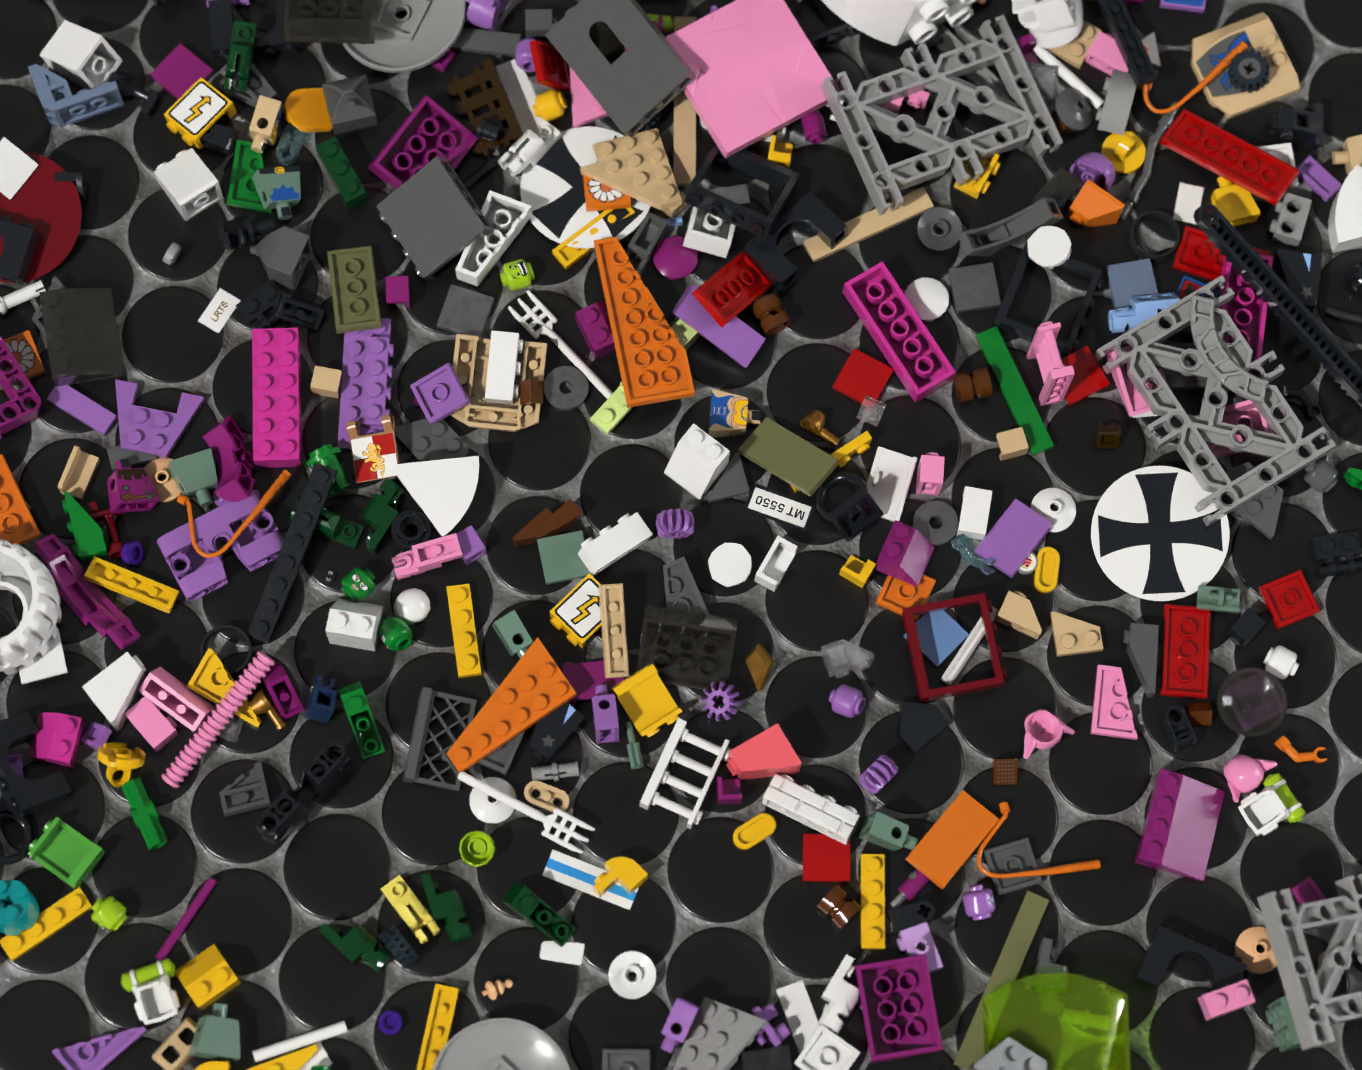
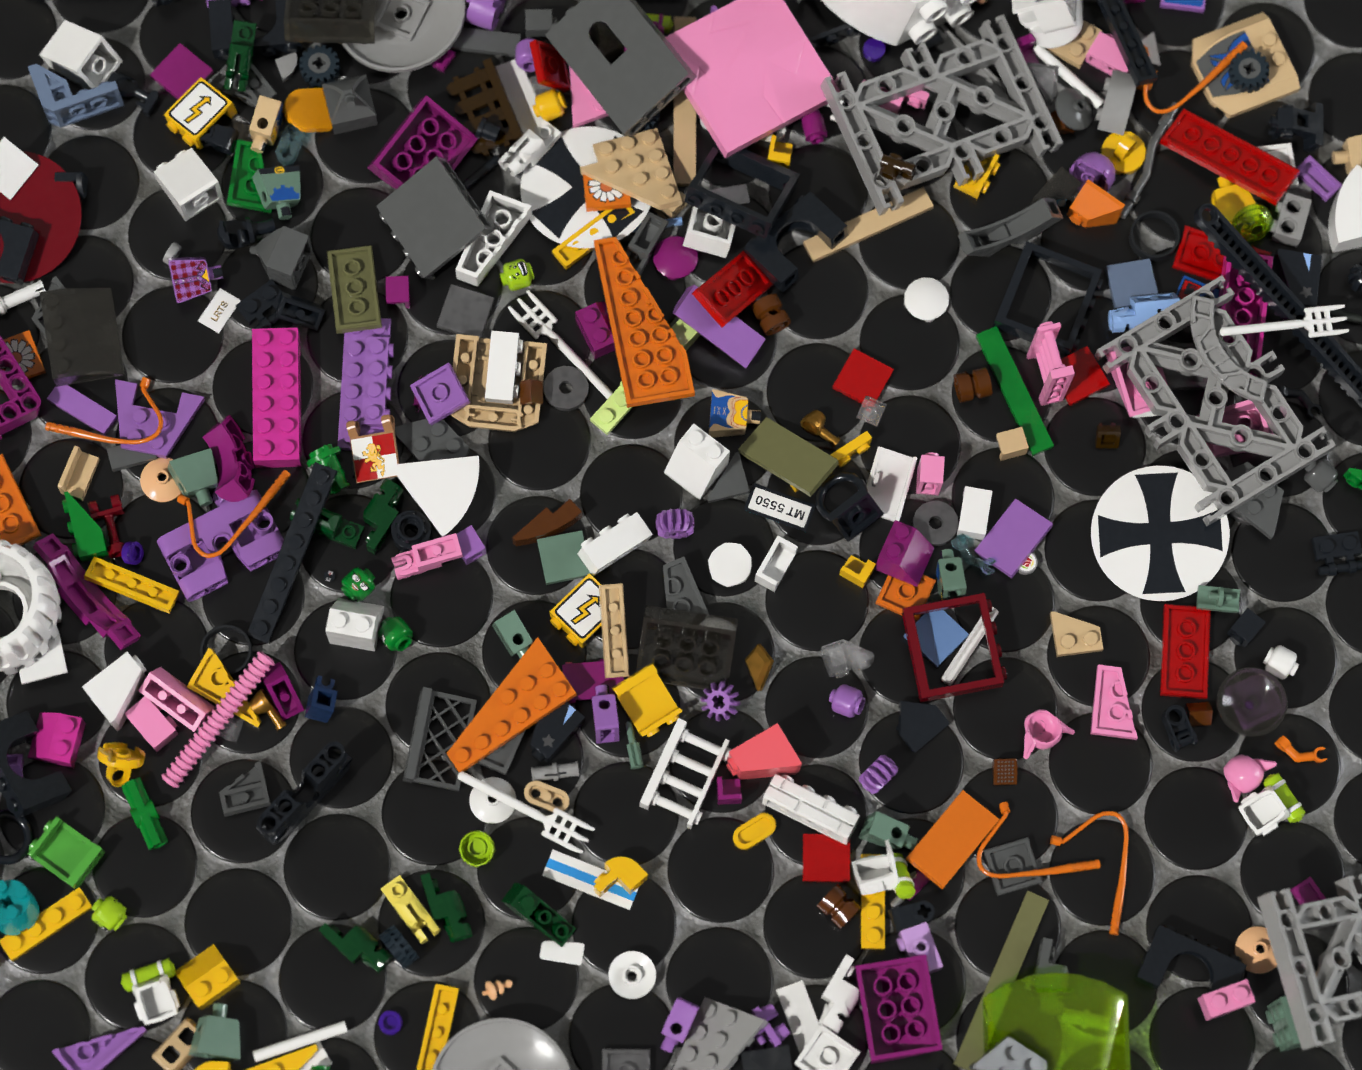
(72, 431): none -> orange piece
(96, 735): medium lavender plate -> none
(130, 489): magenta torso -> none
(186, 918): magenta bar -> none
(192, 277): none -> torso
(287, 65): none -> light grey tile
(324, 72): none -> black wheel
(326, 382): tan panel -> none
(341, 174): dark green brick -> none
(361, 720): green slope -> none
(412, 605): white hair -> none
(464, 630): yellow plate -> none
(874, 50): none -> dark purple tile
(884, 873): none -> white piece
(893, 166): none -> dark brown plate
(898, 332): dark pink brick -> none
(941, 219): dark grey dish -> none
(950, 576): none -> sand green torso
(974, 287): flat silver tile -> none
(979, 902): medium lavender head -> none
(1019, 614): tan slope -> none
(1047, 570): yellow tile -> none
(1049, 246): white hat -> none
(1066, 508): white dish -> none
(1118, 903): none -> orange piece
(1142, 651): dark grey slope -> none
(1179, 825): magenta slope -> none
(1187, 201): white sticker -> none
(1250, 217): none -> clear neon green piece
(1289, 599): red tile -> none
(1307, 322): none -> white piece

